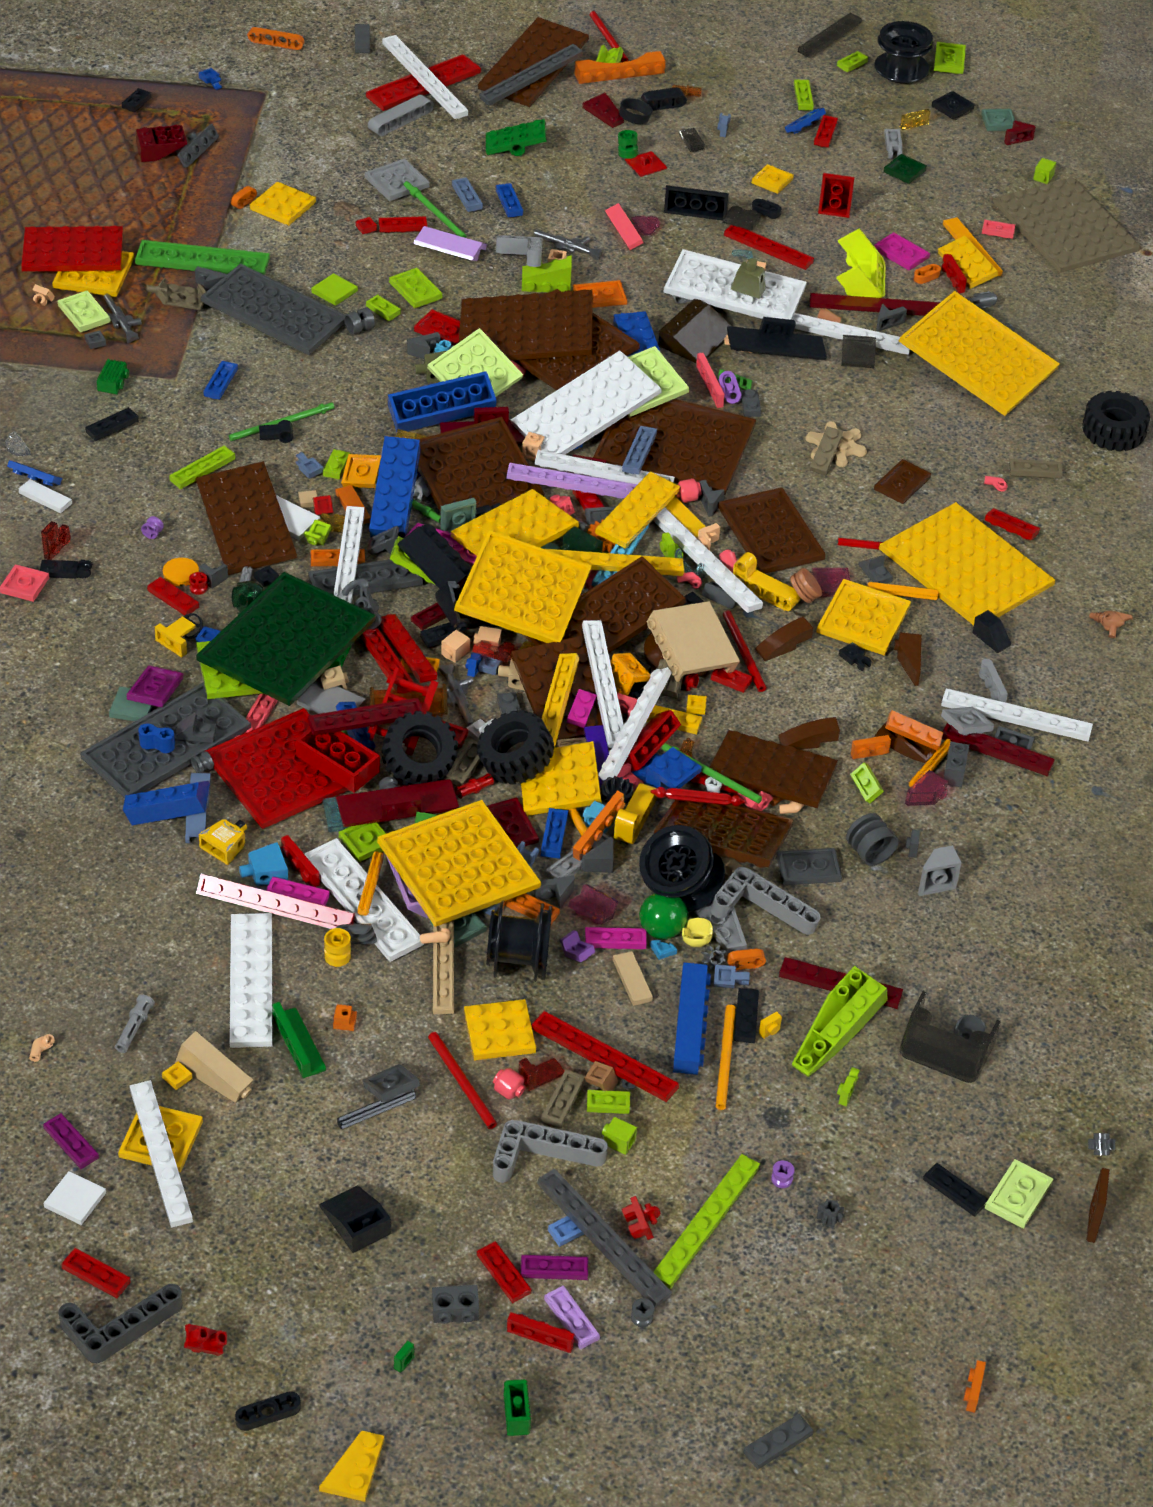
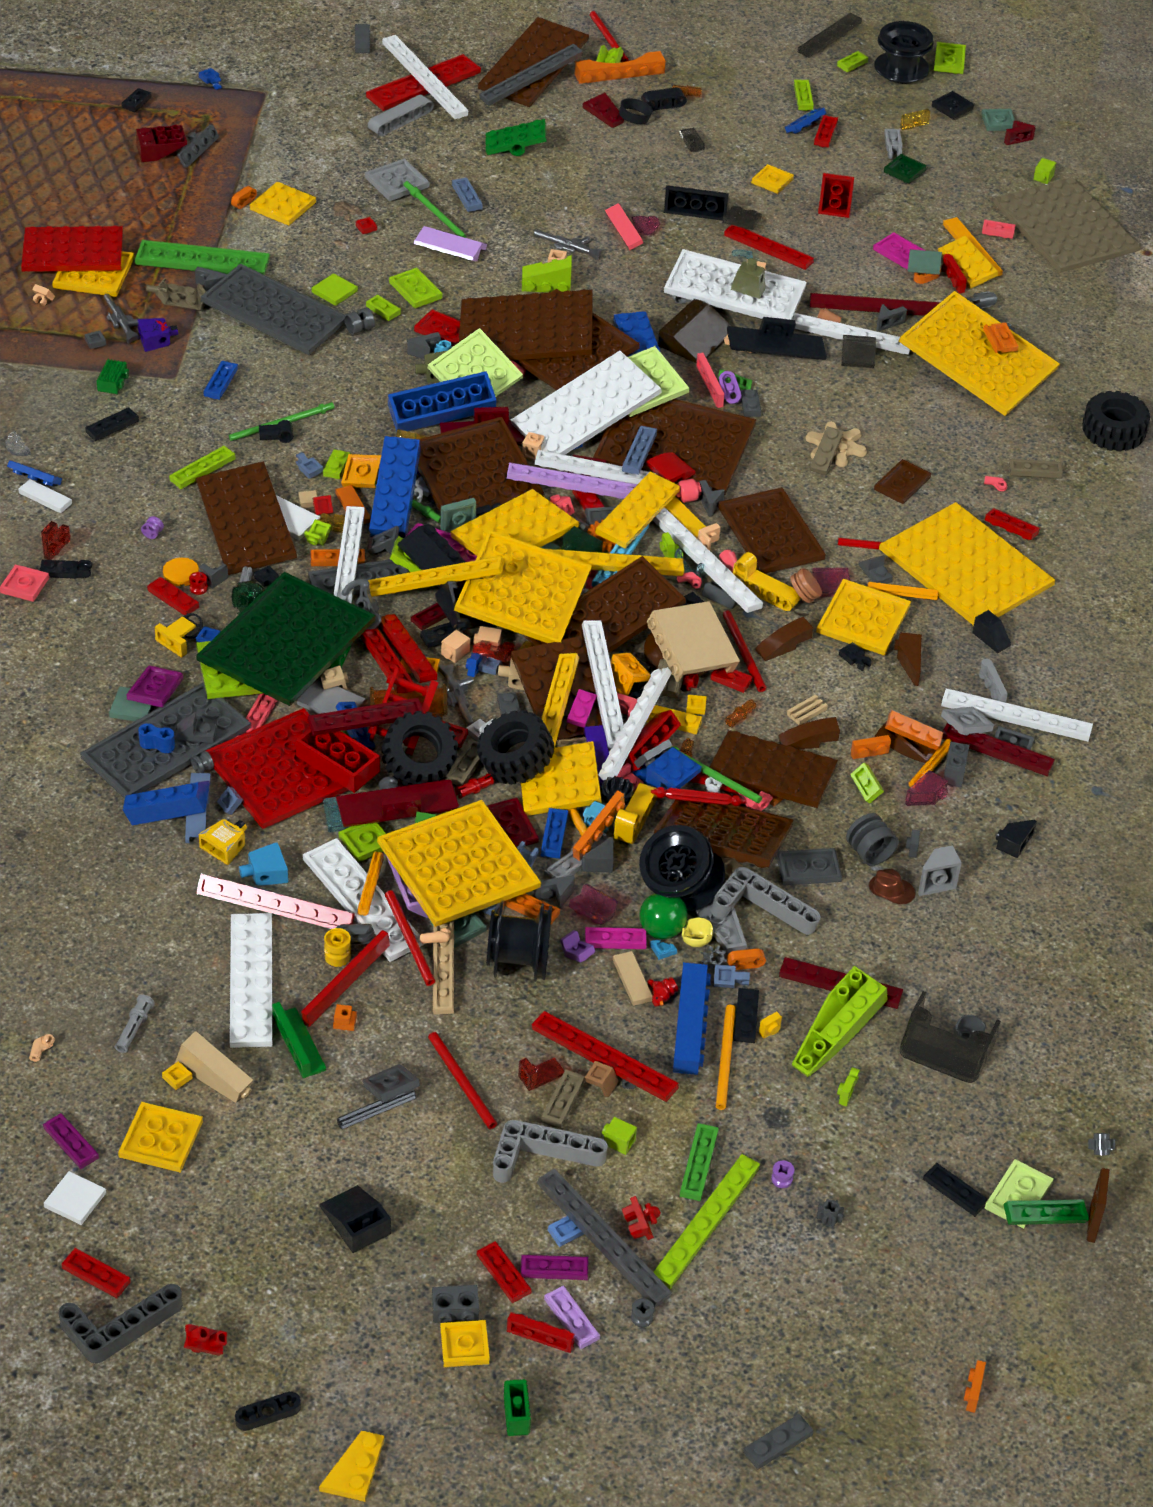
(83, 311): yellowish green plate -> none
(155, 333): none -> dark purple torso
(161, 1154): white plate -> none
(229, 800): none -> sand blue plate
(261, 39): orange beam -> none
(299, 861): red plate -> none
(299, 890): dark pink plate -> none
(345, 978): none -> red tile
(402, 224): red plate -> none
(404, 1356): green tile -> none
(410, 938): none -> red piece
(436, 576): none -> yellow plate
(464, 1343): none -> yellow plate
(499, 1029): yellow plate -> none
(509, 200): blue plate -> none
(509, 1083): coral head -> none
(522, 246): light grey beam -> none
(605, 293): orange tile -> none
(608, 1101): lime plate -> none
(627, 144): green wheel -> none
(646, 164): red piece -> none
(648, 757): none -> dark grey plate
(662, 990): none -> red animal
(670, 467): none -> red slope
(699, 1162): none -> bright green plate
(723, 124): sand blue plate -> none
(740, 713): none -> clear orange axle
(766, 208): black plate -> none
(792, 807): light nougat arm -> none
(804, 708): none -> tan tile
(867, 265): neon yellow windscreen -> none
(891, 887): none -> copper piece
(924, 262): none -> sand green tile
(1000, 337): none -> orange plate
(1015, 837): none -> black slope
(1045, 1212): none -> green plate
(1111, 620): nougat piece -> none

